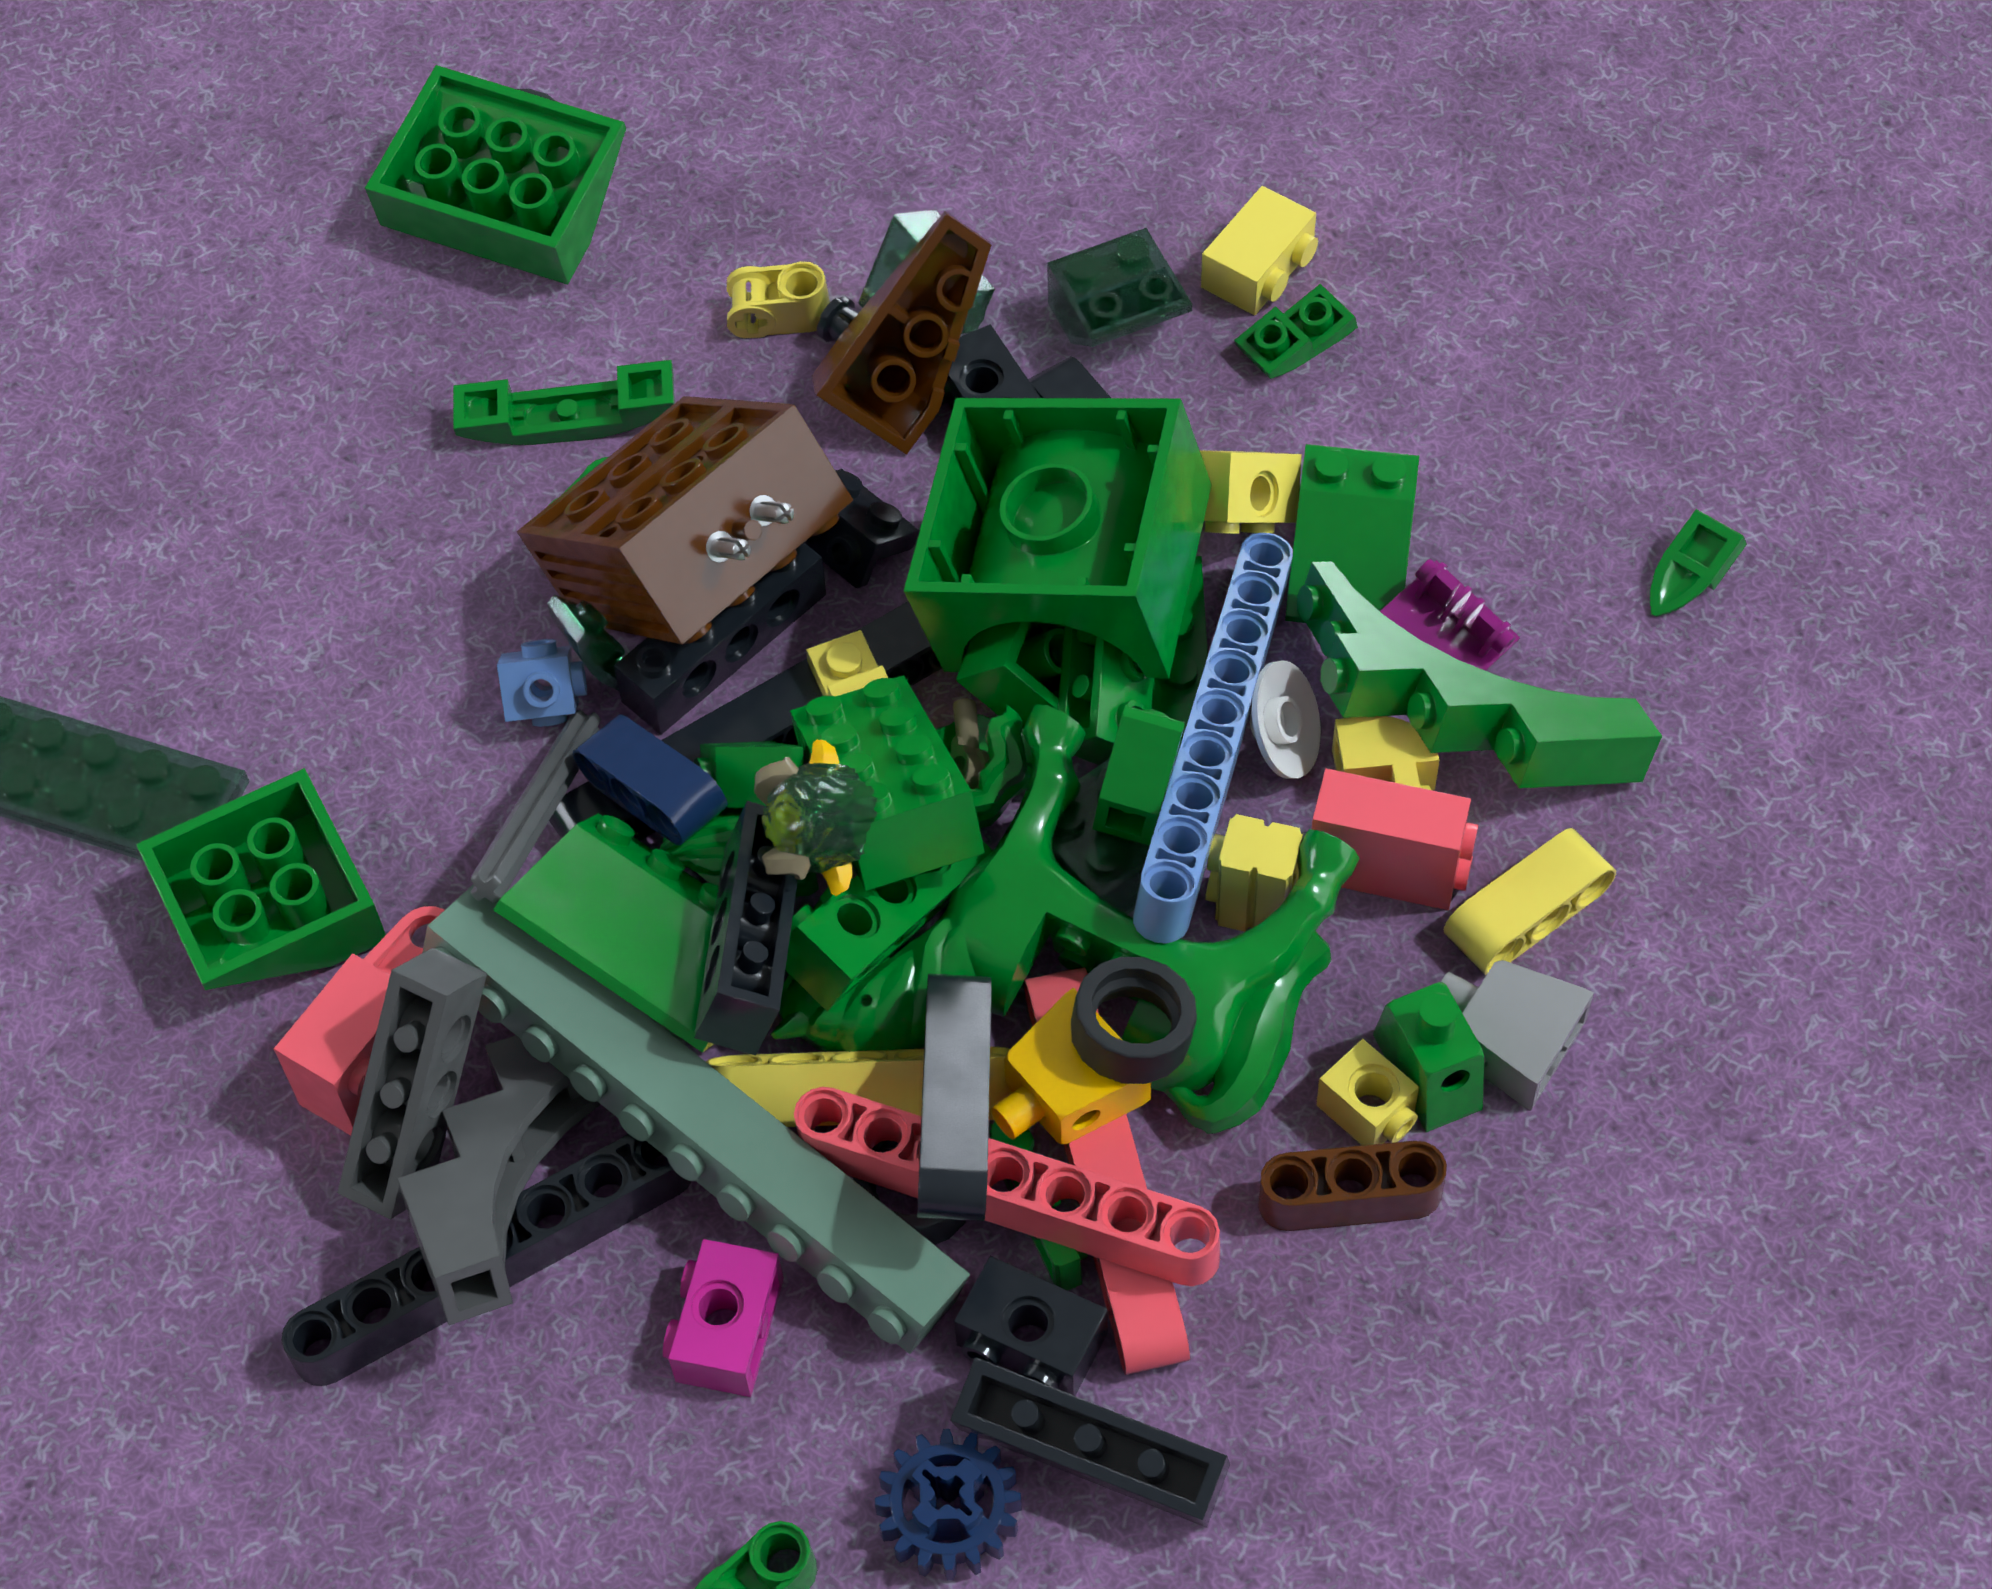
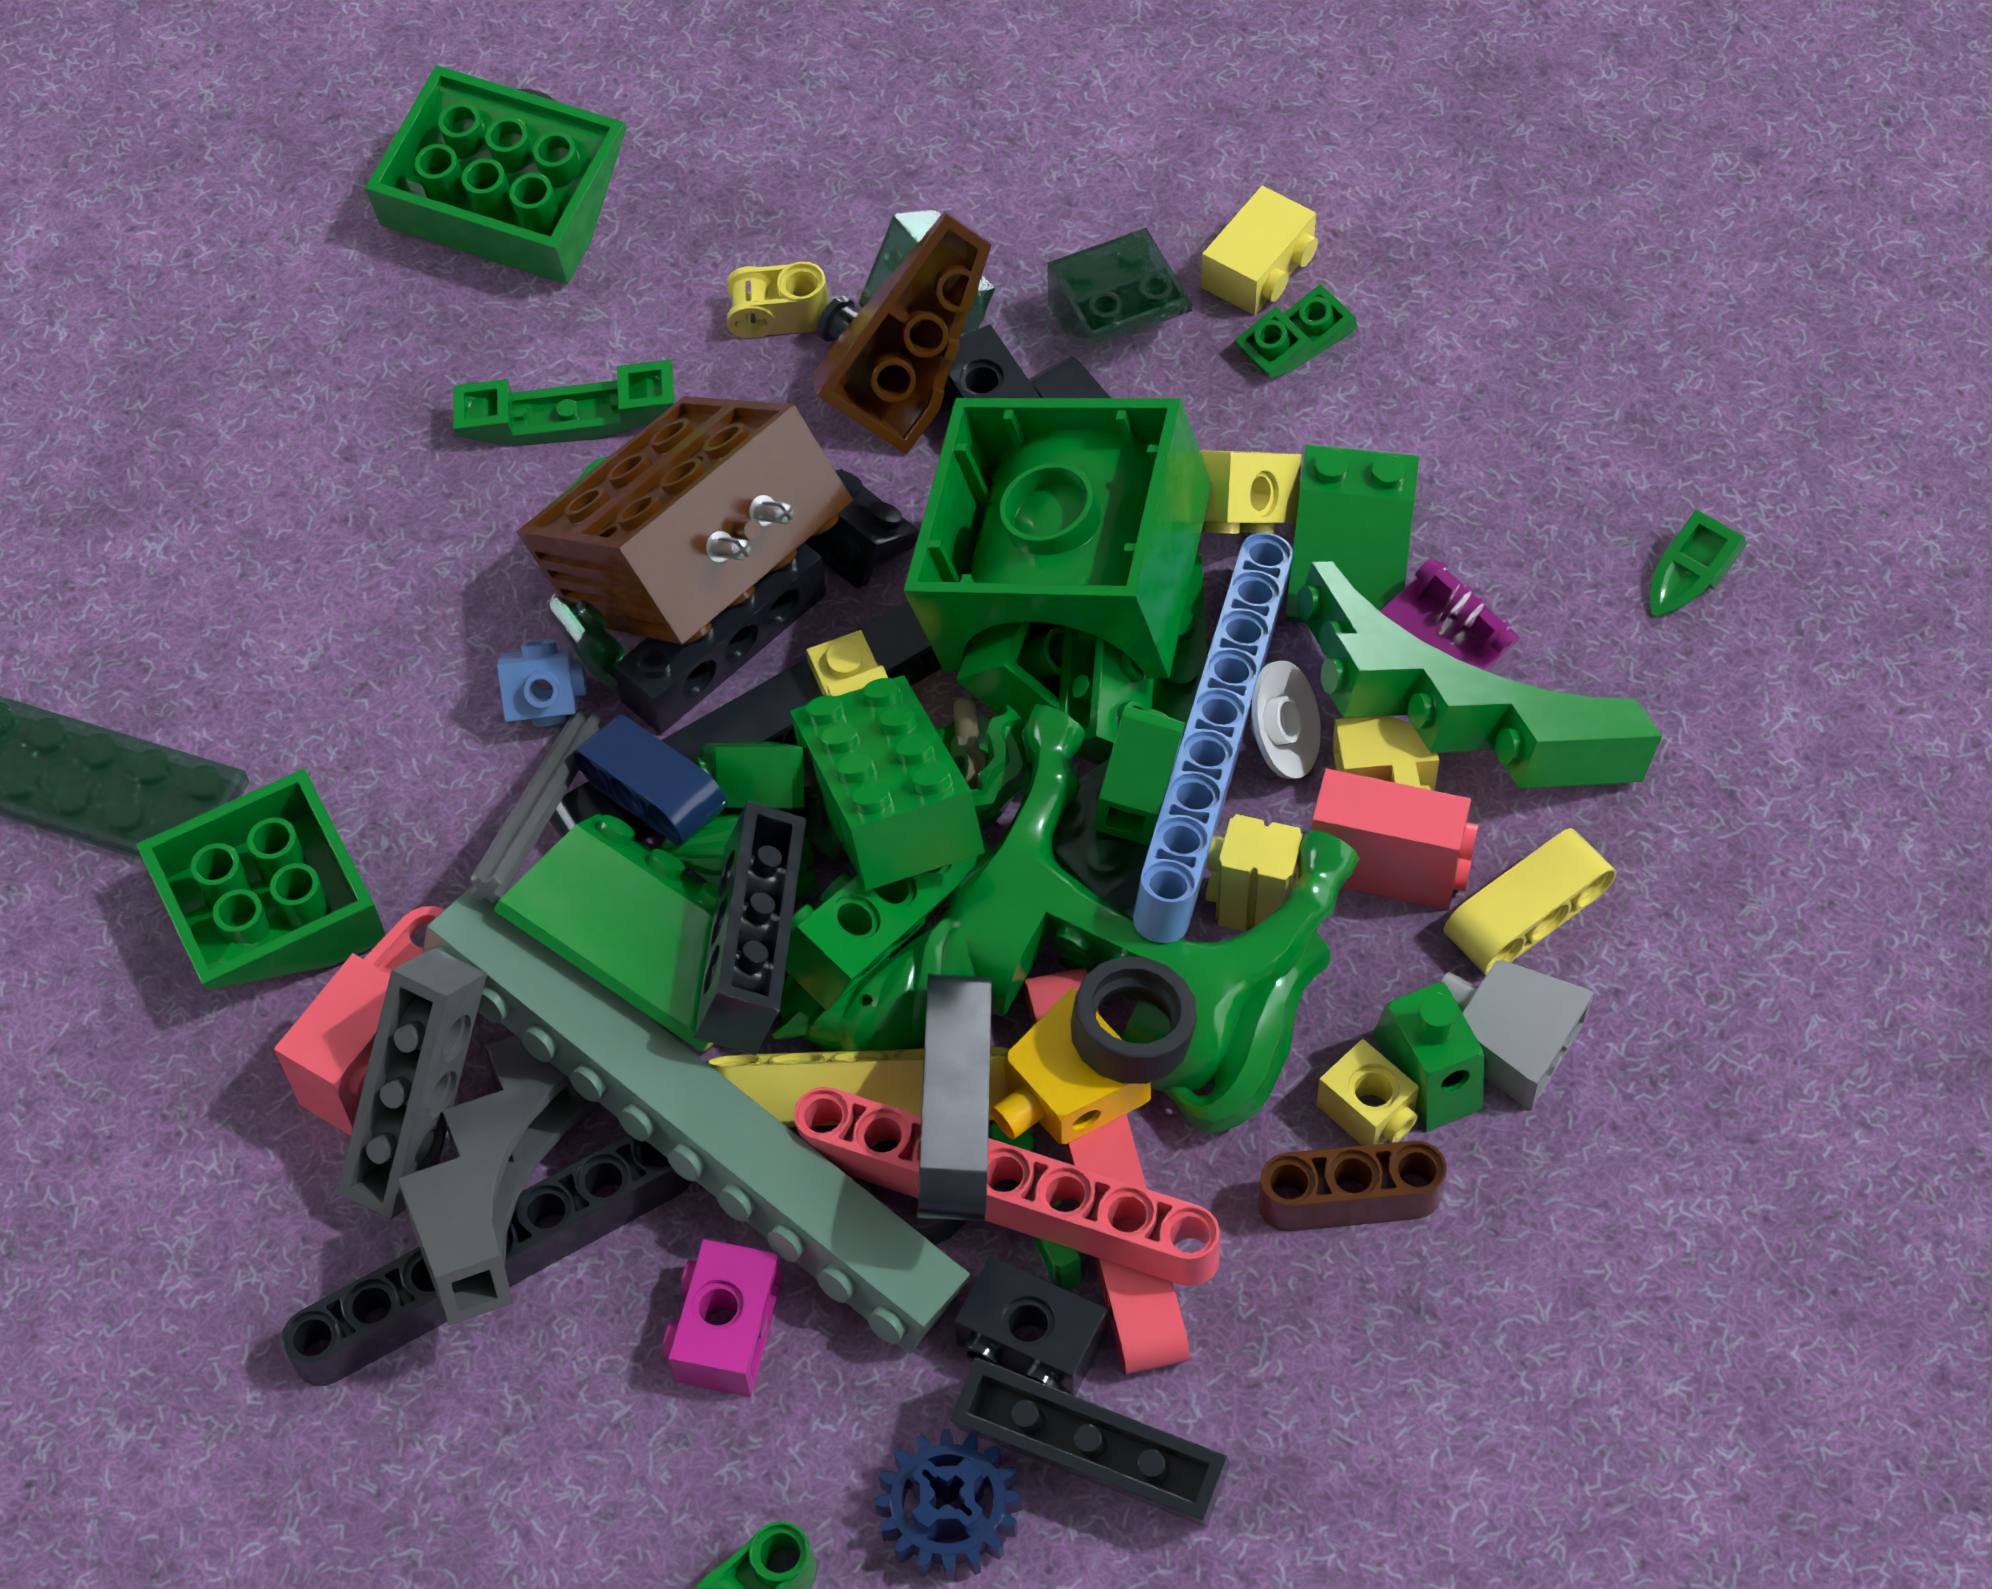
(815, 816): clear green hair -> none

